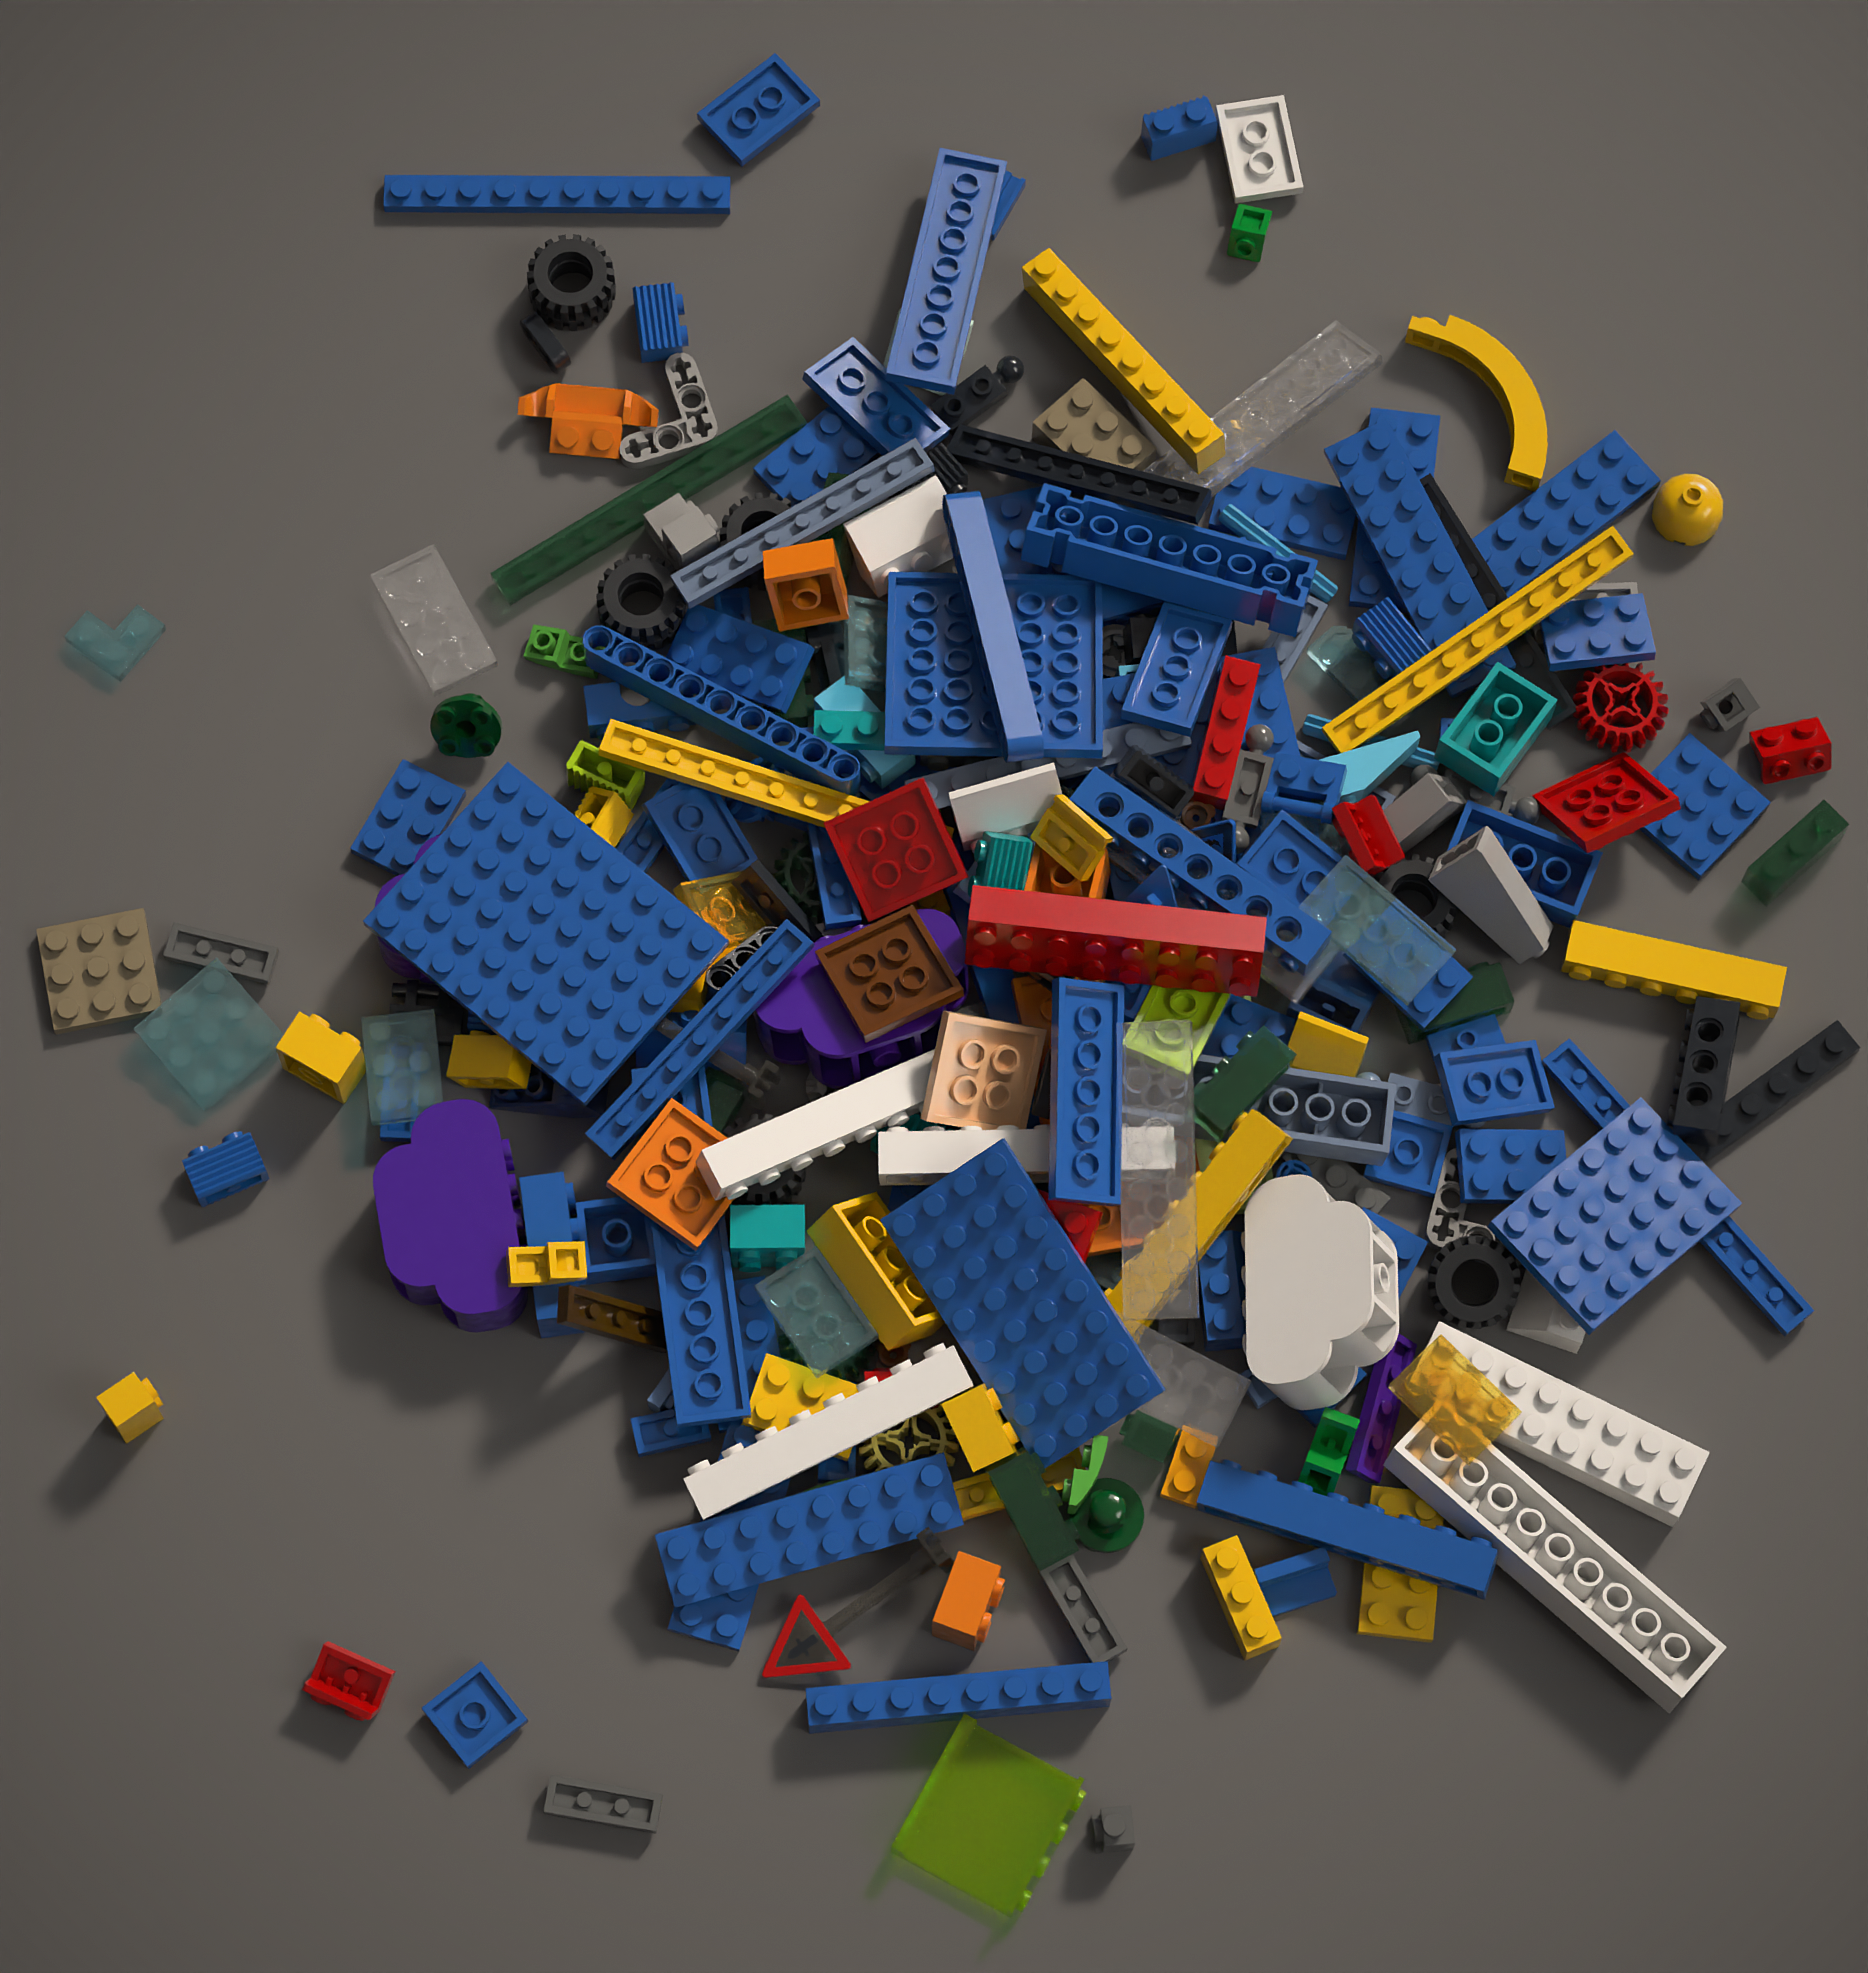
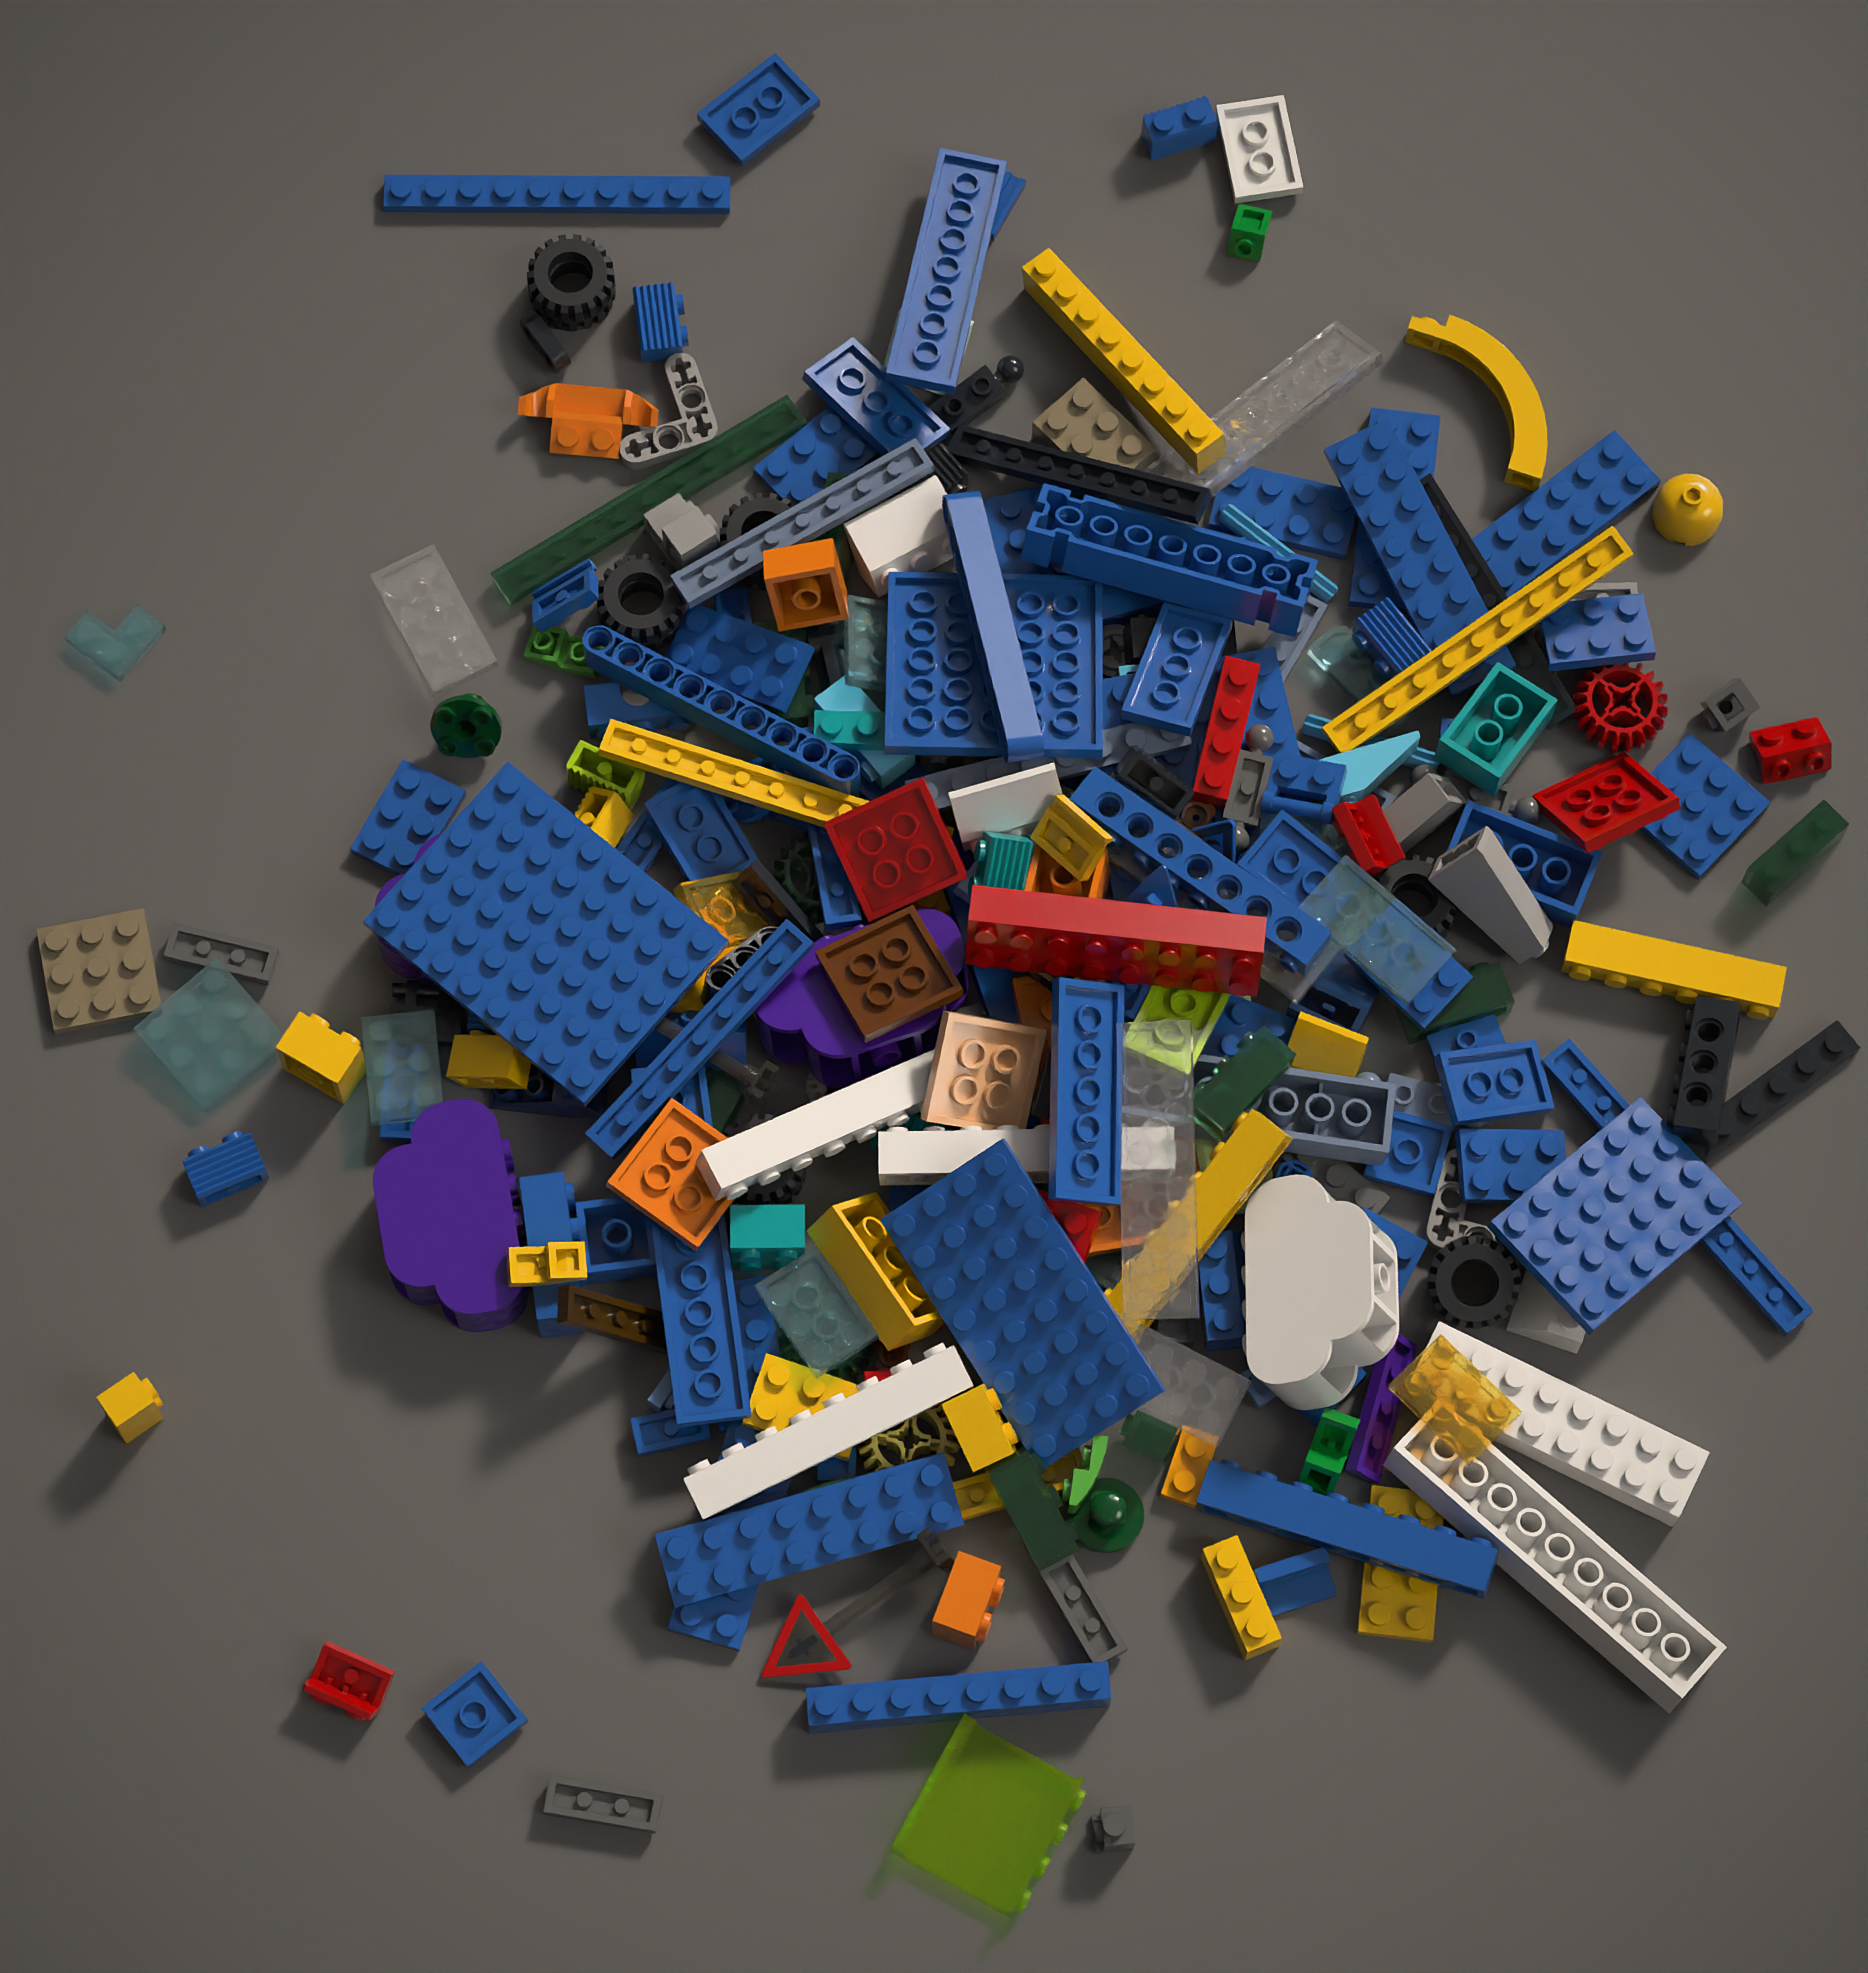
(565, 595): none -> blue plate

